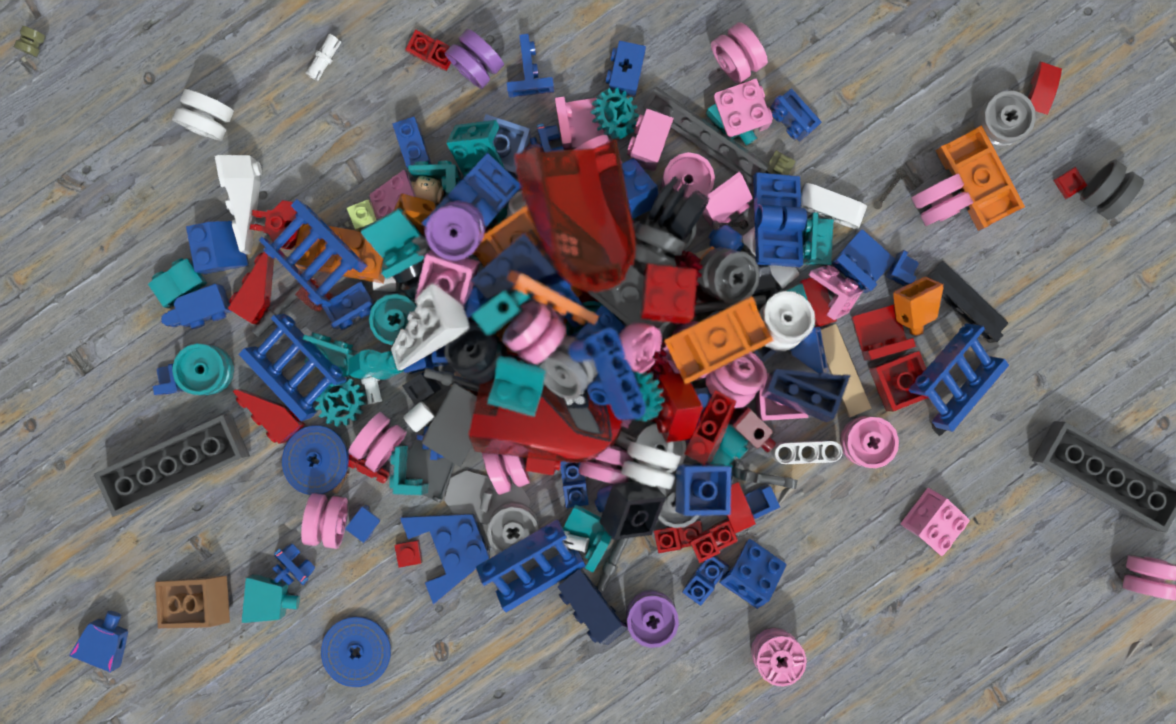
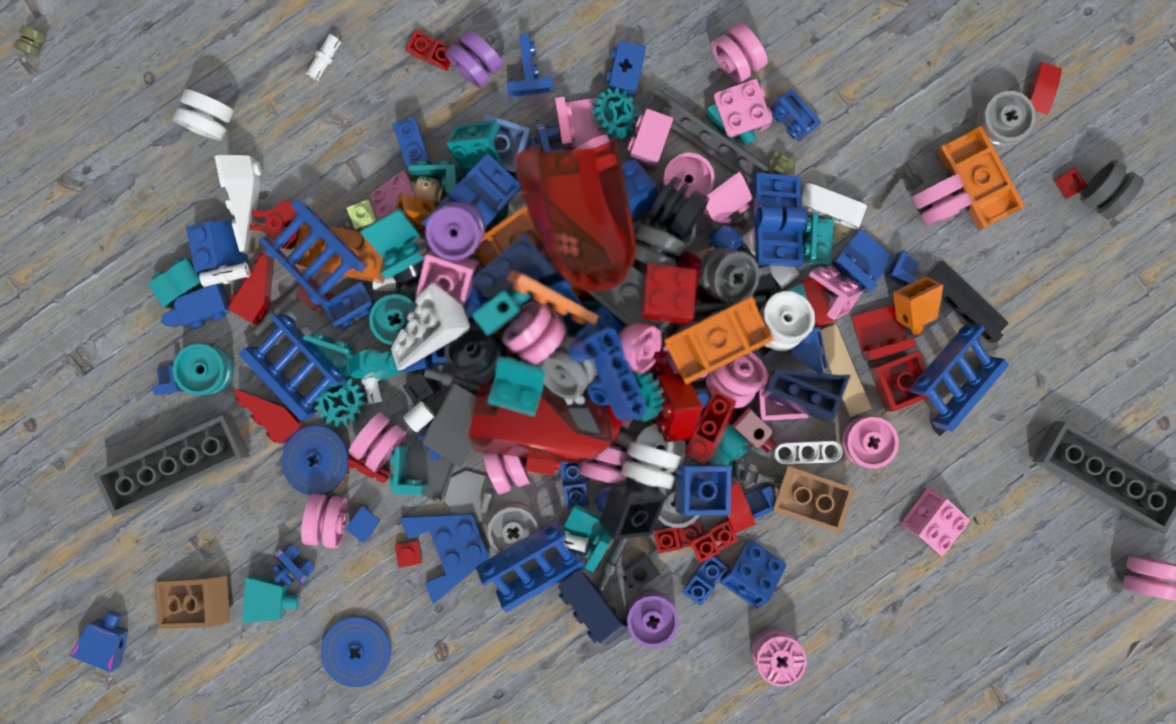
(224, 274): none -> white pin
(644, 562): none -> black brick
(813, 499): none -> medium nougat slope

